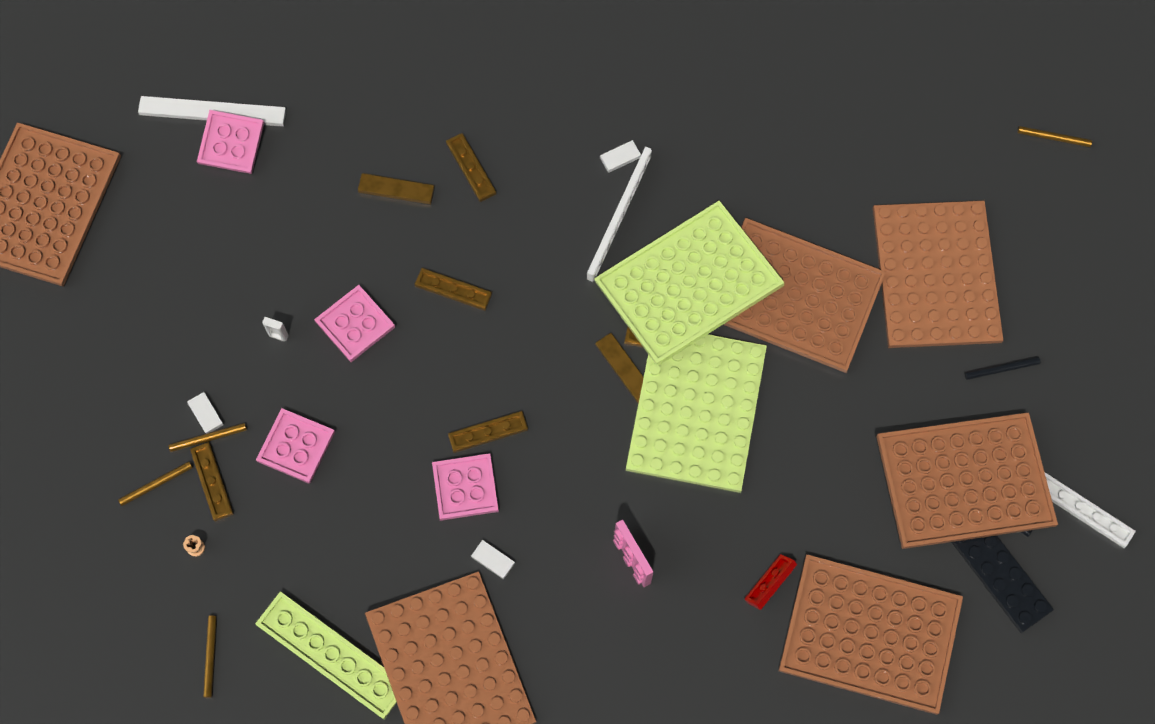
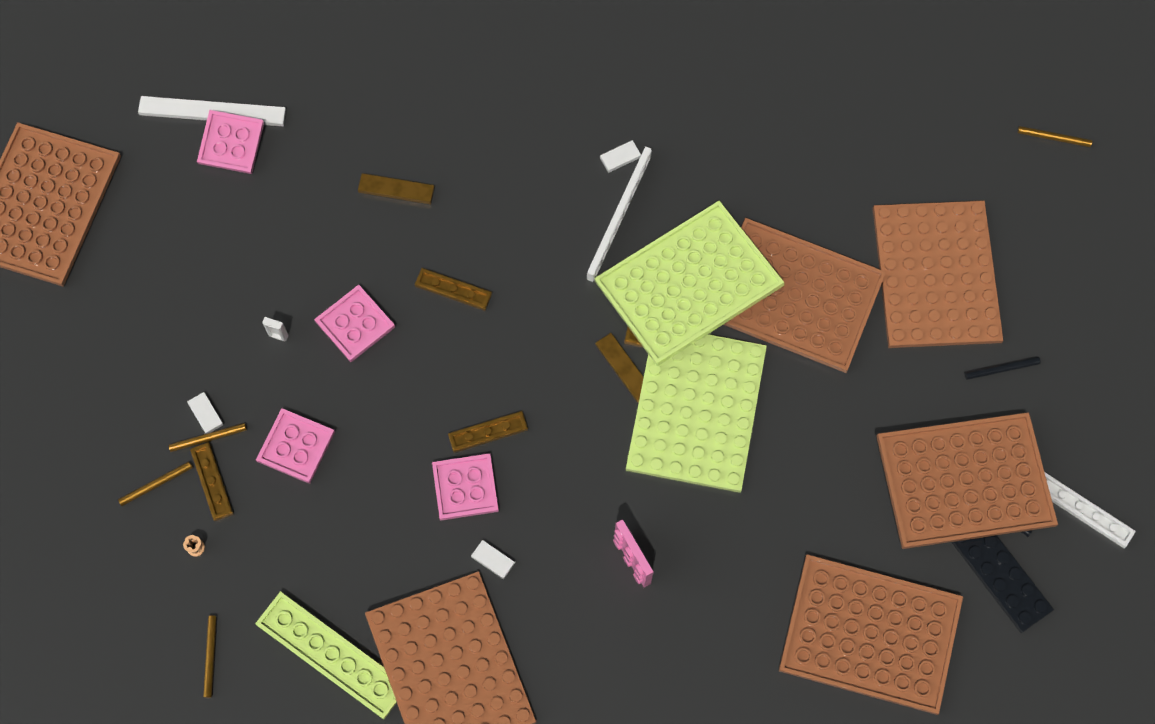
(471, 167): pearl gold tile -> none
(770, 581): red plate -> none

